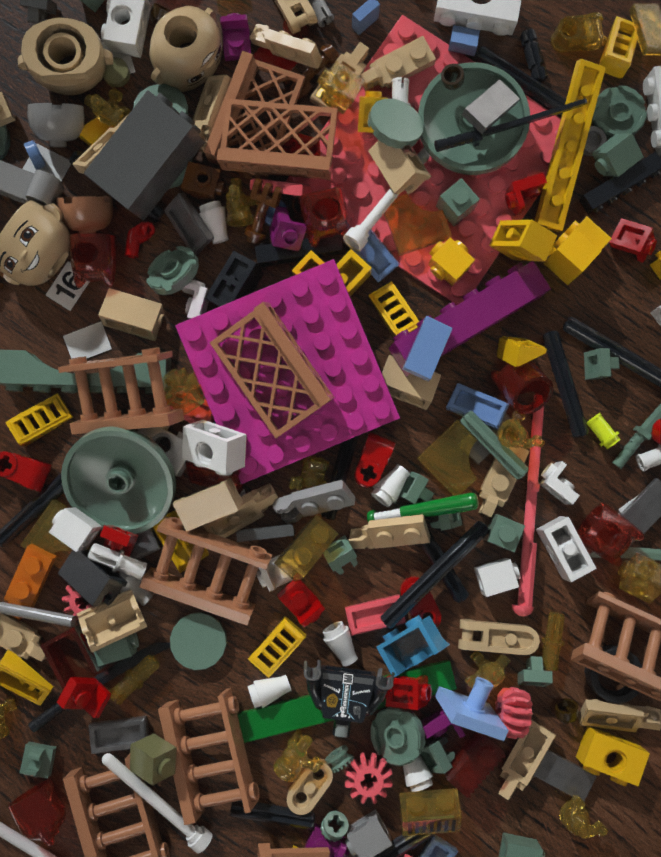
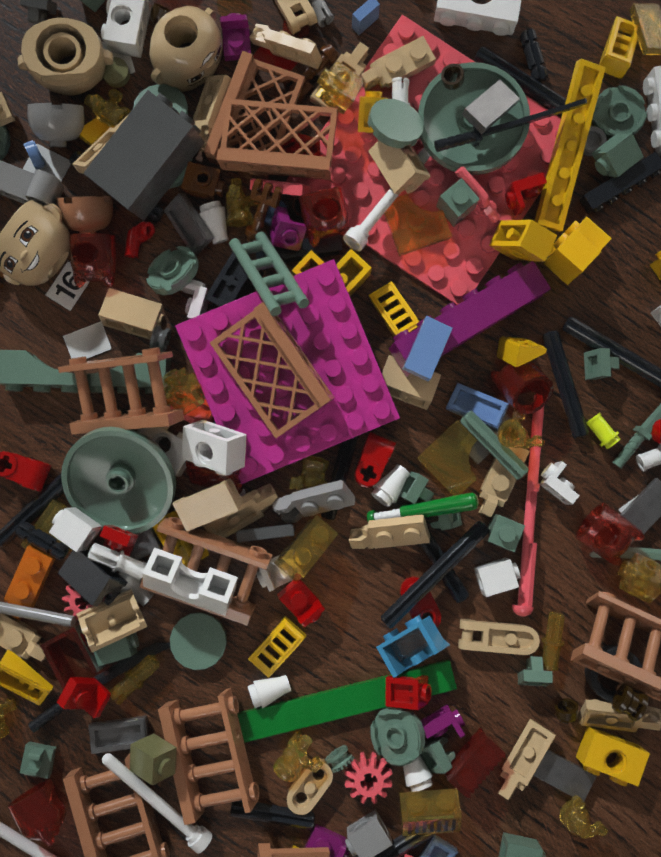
(24, 418): yellow slope -> none
(42, 540): none -> black axle
(160, 338): none -> dark grey bush
(171, 577): none -> white arch
(263, 284): none -> sand green bar
(328, 832): sand green bush -> none
(339, 554): sand green tile -> none
(340, 642): white cone -> none
(346, 693): torso -> none
(367, 615): coral tile -> none
(377, 257): medium blue tile -> none
(450, 260): yellow brick -> none
(464, 40): medium blue tile -> none
(472, 710): light blue tile -> none
(487, 207): none -> coral piece
(488, 670): clear yellow piece -> none
(515, 711): coral gear -> none
(566, 548): white brick -> none
(584, 33): clear yellow piece -> none
(630, 702): none -> dark brown wheel
(634, 239): red bracket -> none

